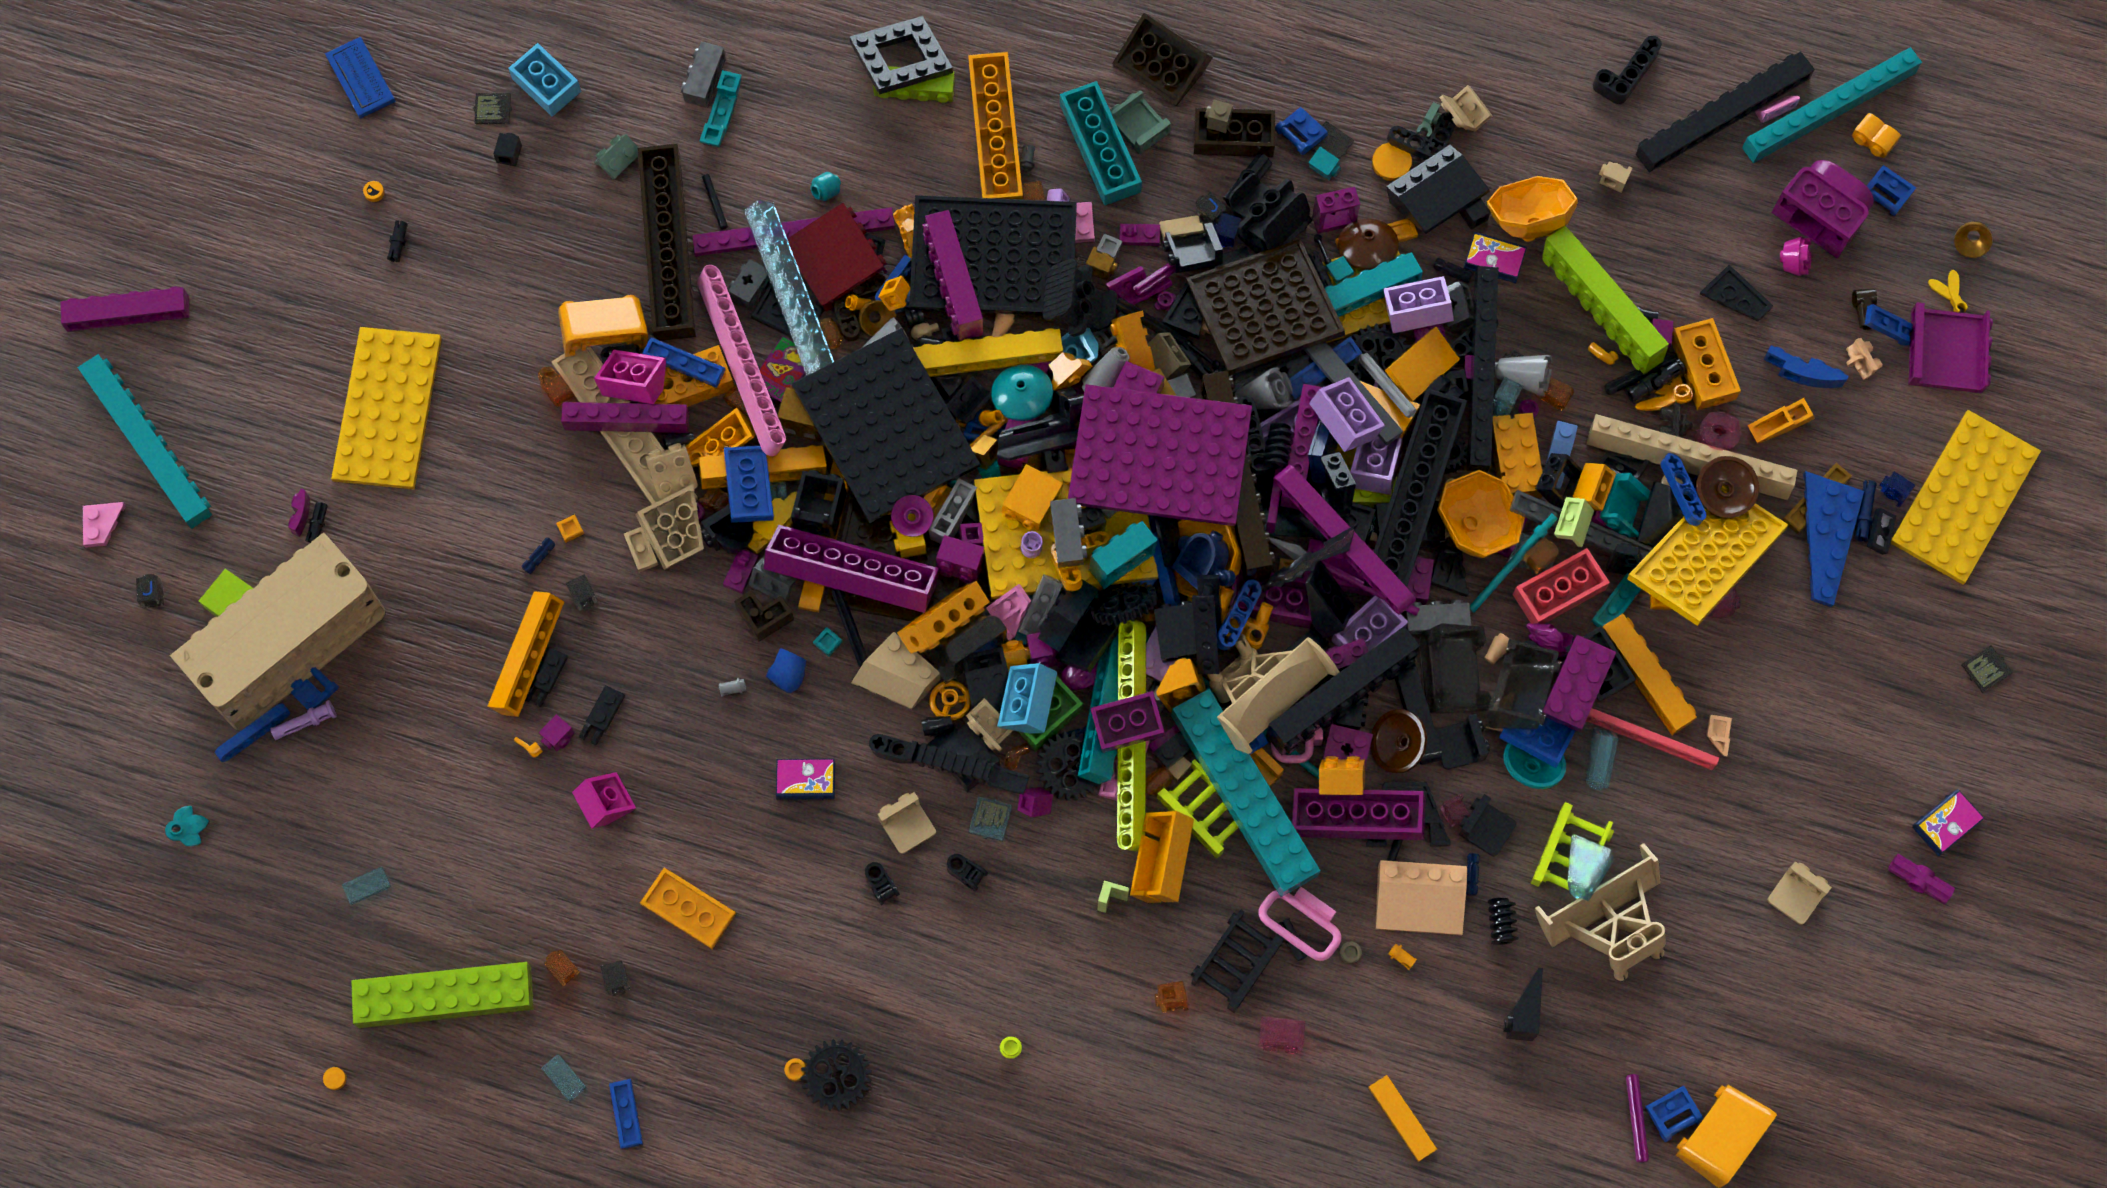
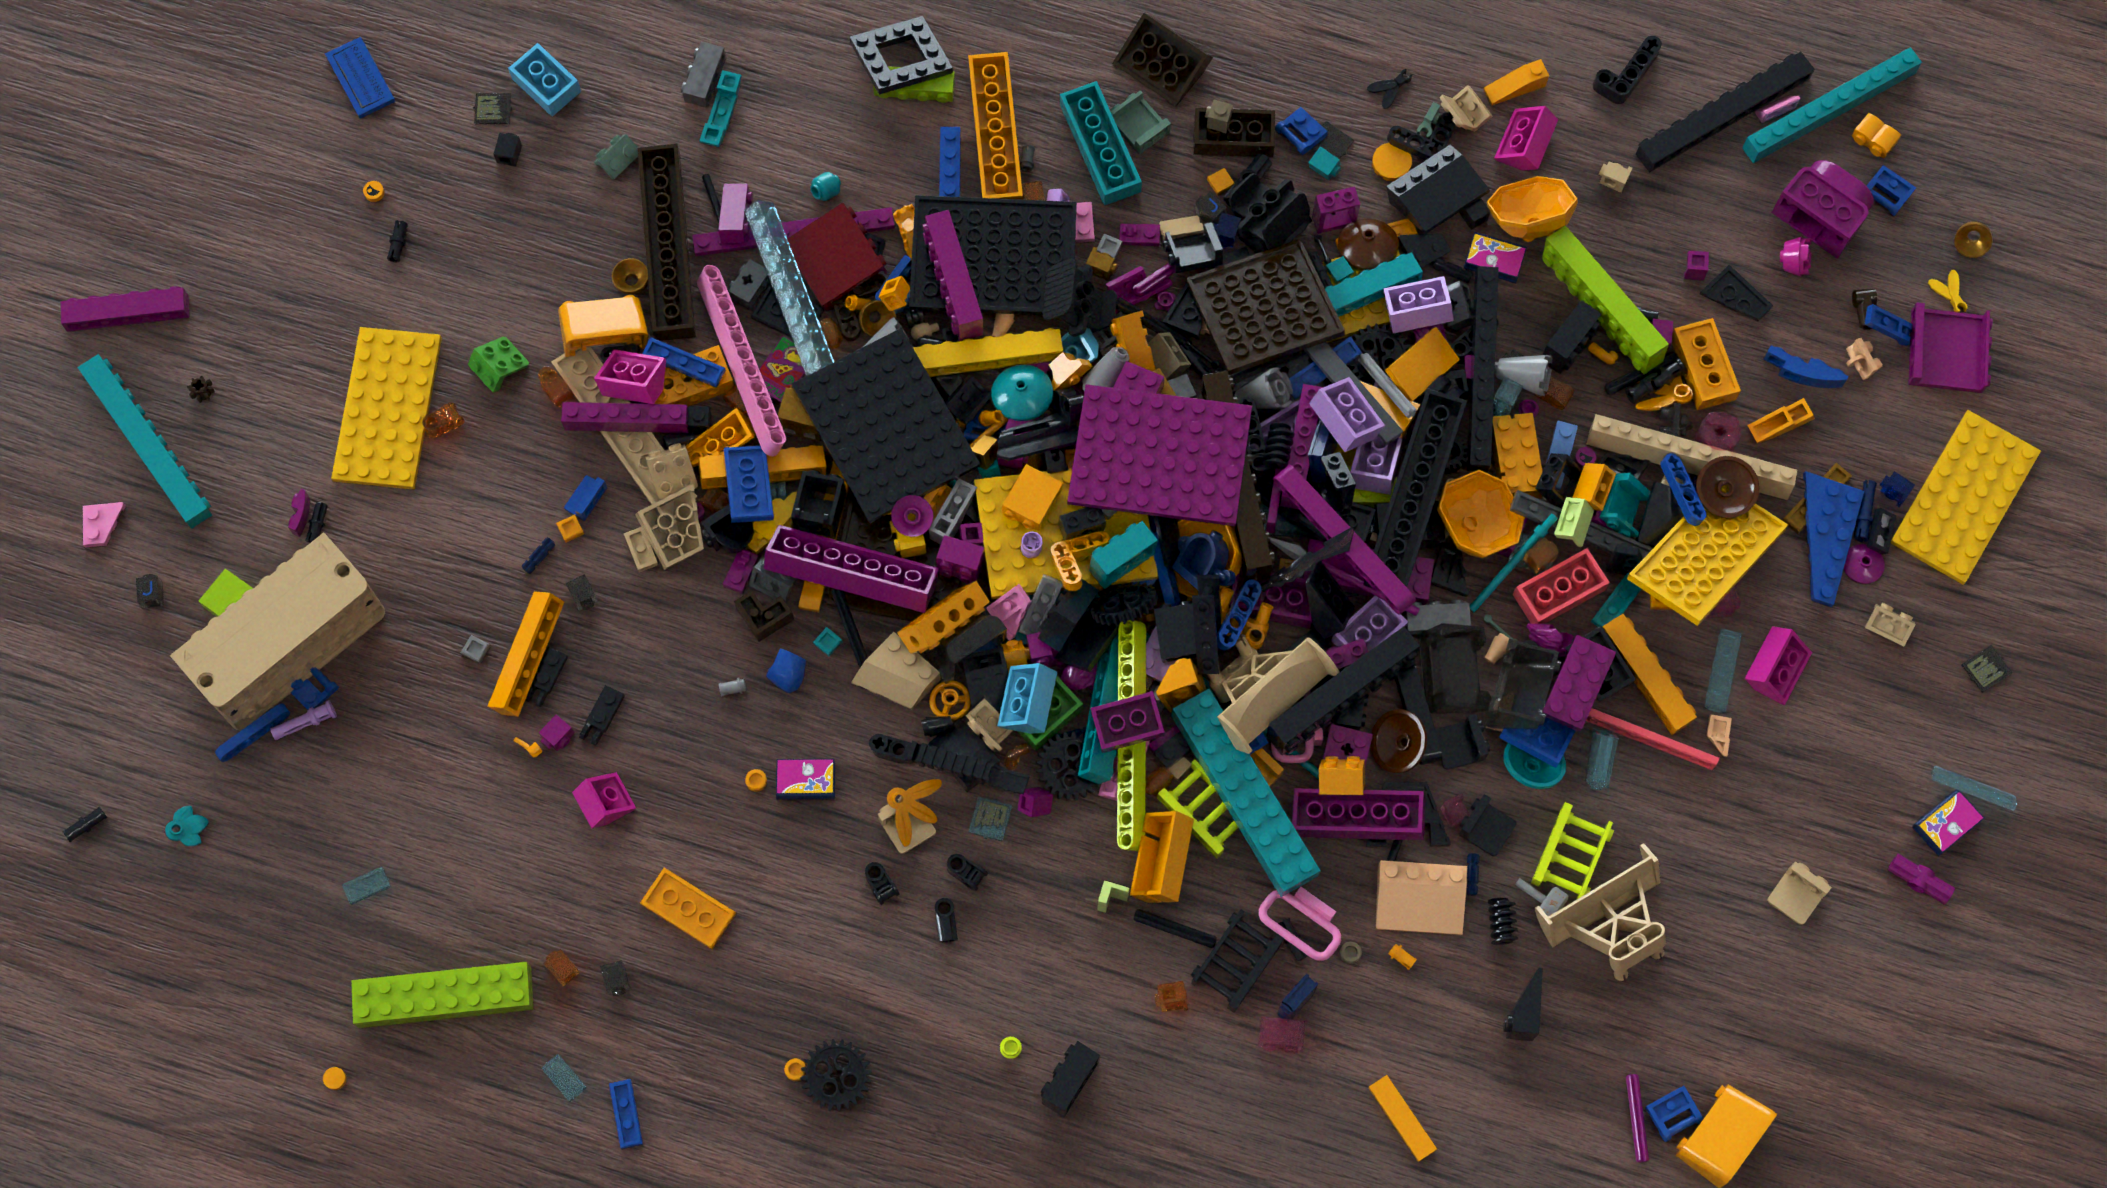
(84, 824): none -> black pin
(200, 389): none -> dark brown gear
(443, 419): none -> clear orange piece
(475, 649): none -> light grey tile
(496, 361): none -> bright green bracket
(586, 497): none -> blue panel
(628, 268): none -> pearl gold piece
(699, 419): none -> black brick
(733, 221): none -> brick
(756, 780): none -> light orange tile
(908, 804): none -> light orange plant
(946, 922): none -> black piece
(950, 161): none -> blue brick
(1068, 532): flat silver brick -> none
(1069, 1078): none -> black brick
(1175, 928): none -> black axle
(1220, 181): none -> light orange tile
(1297, 998): none -> dark blue piece
(1391, 88): none -> black piece
(1424, 247): none -> black wing
(1488, 620): none -> sand green hinge
(1518, 82): none -> light orange slope
(1526, 138): none -> dark pink slope
(1551, 903): none -> light grey piece
(1572, 337): none -> black brick
(1585, 455): none -> magenta tile
(1587, 866): clear light blue slope -> none
(1697, 265): none -> magenta panel
(1722, 671): none -> clear light blue tile
(1778, 664): none -> dark pink slope
(1861, 572): none -> magenta dish
(1890, 624): none -> tan bracket
(1974, 788): none -> clear light blue tile

